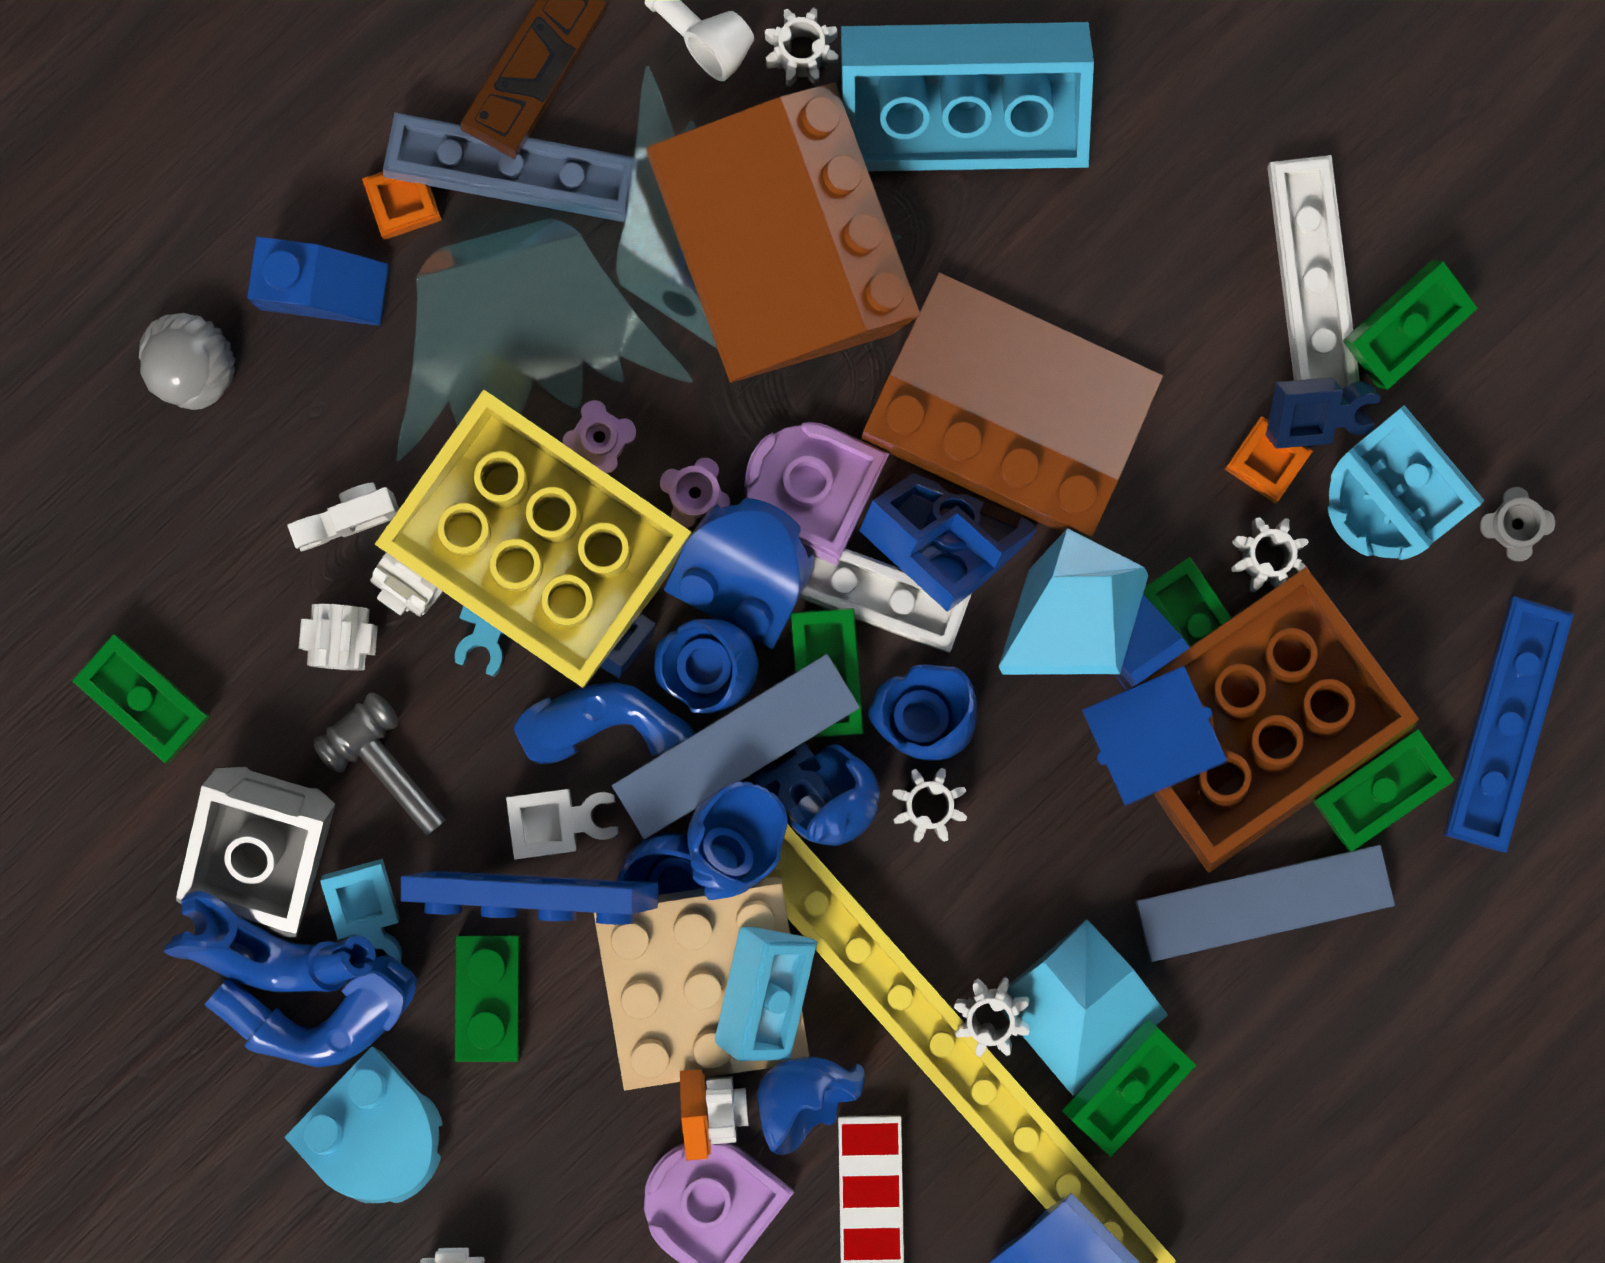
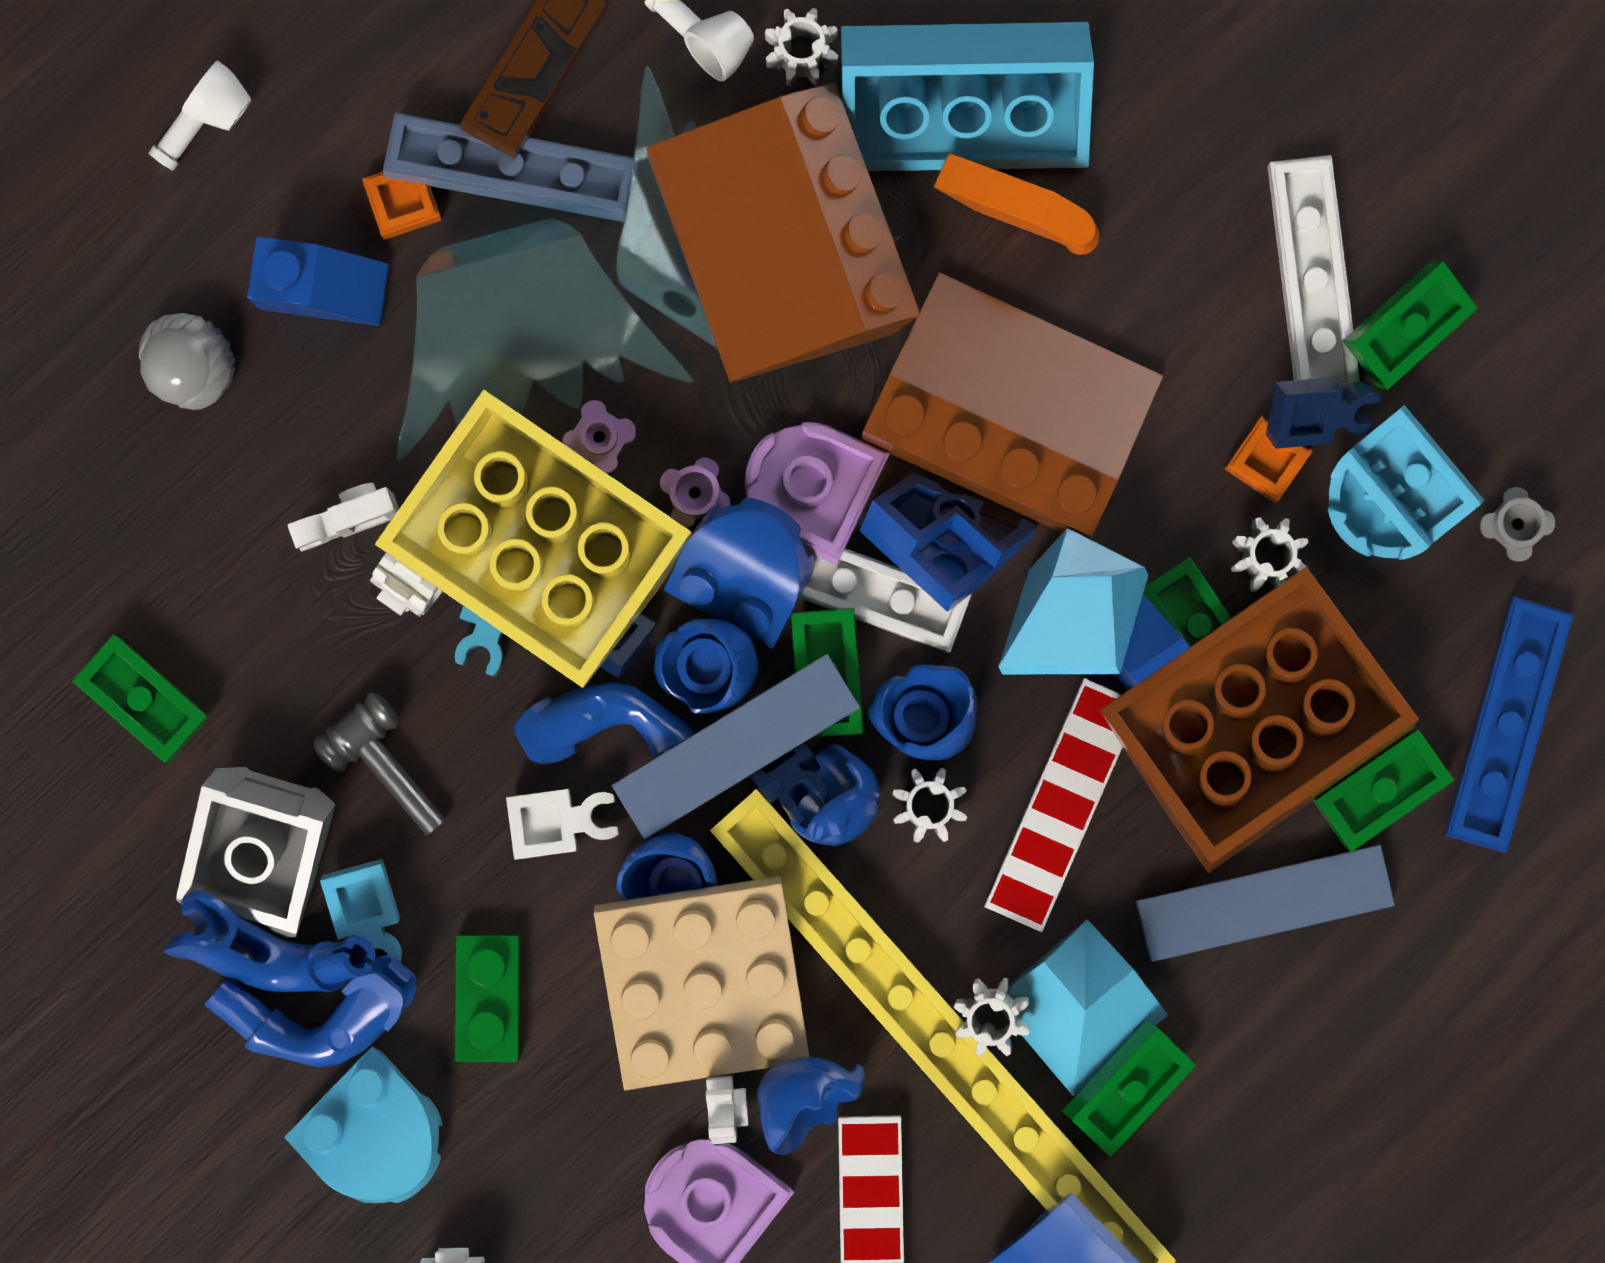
(214, 101): none -> white bar
(338, 637): white gear -> none
(554, 897): blue plate -> none
(694, 1114): orange tile -> none
(735, 839): blue hair -> none
(764, 994): medium azure slope -> none
(1018, 203): none -> orange piece
(1058, 811): none -> tile
(1154, 736): blue piece -> none

